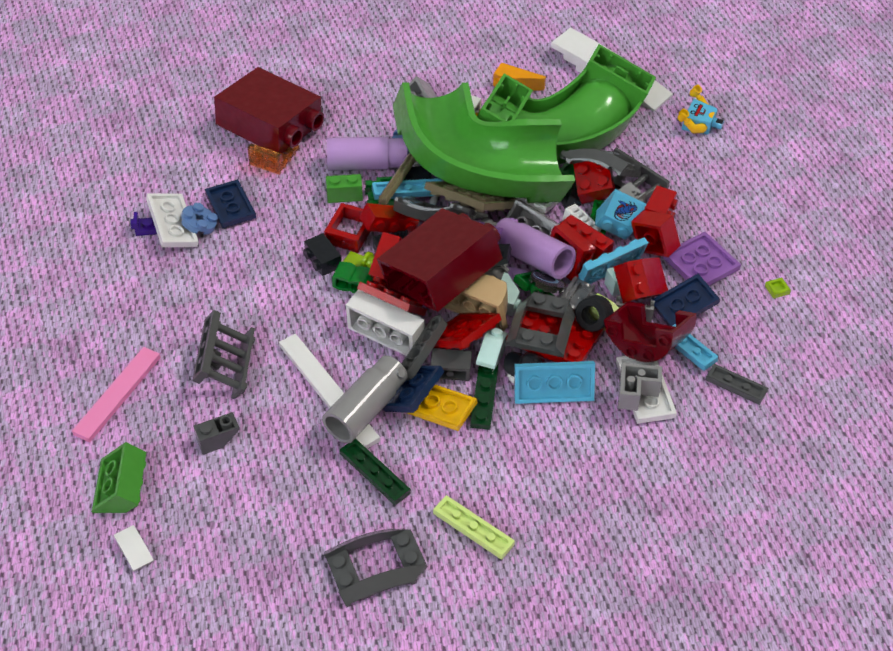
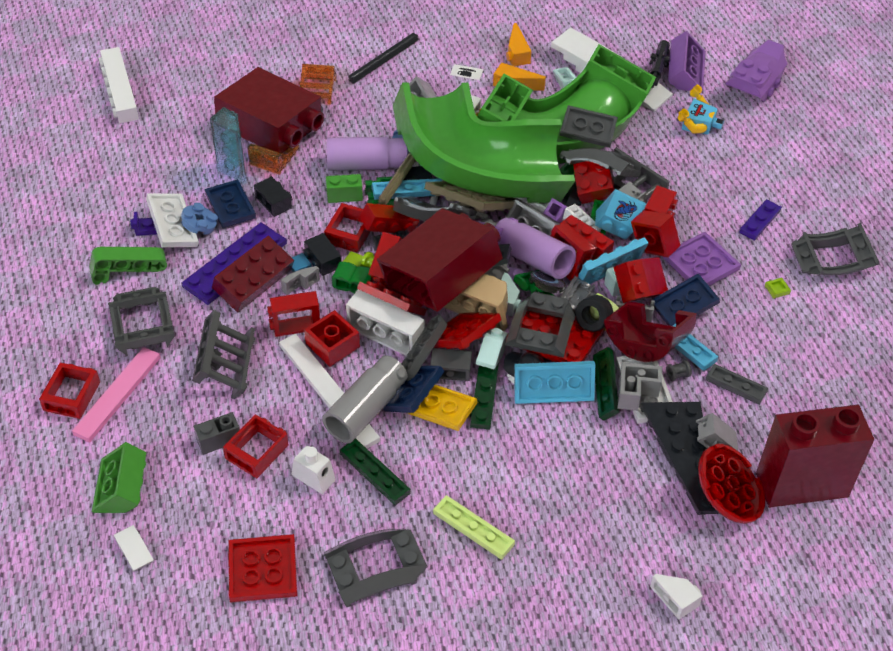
(67, 406): none -> red window
(118, 85): none -> white brick
(125, 259): none -> bright green beam
(144, 337): none -> dark grey wedge
(201, 281): none -> dark purple plate
(228, 144): none -> clear light blue slope
(246, 462): none -> red window
(252, 273): none -> dark red brick
(262, 568): none -> red plate
(273, 196): none -> black brick
(290, 304): none -> red window
(300, 262): none -> dark azure tile
(304, 277): none -> light grey slope
(313, 469): none -> white torso
(319, 72): none -> clear orange plate
(332, 338): none -> red brick
(383, 57): none -> black axle
(466, 72): none -> white sticker
(518, 49): none -> light orange slope
(555, 210): none -> medium lavender brick
(563, 80): none -> light aqua slope
(588, 126): none -> dark grey tile
(606, 384): none -> dark green plate
(659, 60): none -> black piece
(677, 435): none -> black wing
(677, 594): none -> white slope
(678, 370): none -> dark grey bush
(686, 63): none -> medium lavender slope
(715, 431): none -> light grey hinge
(731, 484): none -> red brick
(760, 70): none -> medium lavender slope
(760, 219): none -> dark purple plate
(814, 455): none -> dark red brick
(855, 237): none -> dark grey wedge

